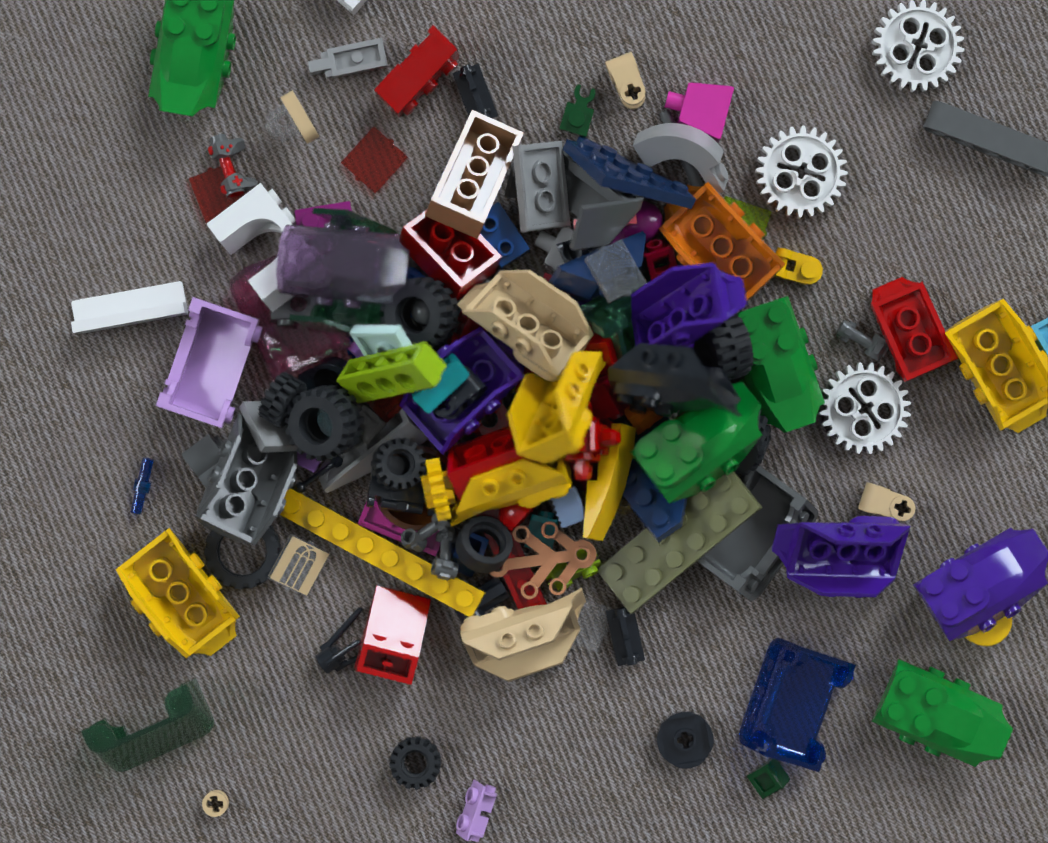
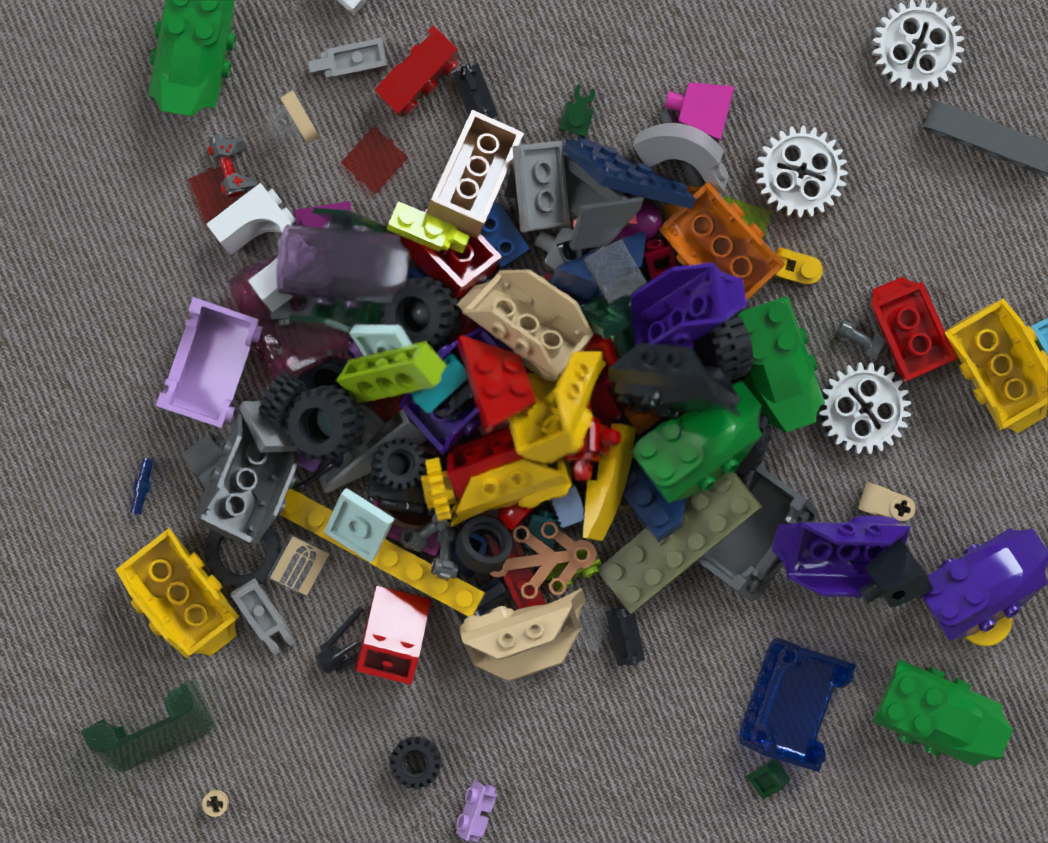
(129, 307): white panel -> none
(261, 614): none -> light grey hinge
(358, 525): none -> light aqua plate
(426, 229): none -> neon yellow hinge
(496, 381): none -> red wing
(626, 76): tan piece -> none
(694, 726): black plate -> none
(895, 577): none -> black torso

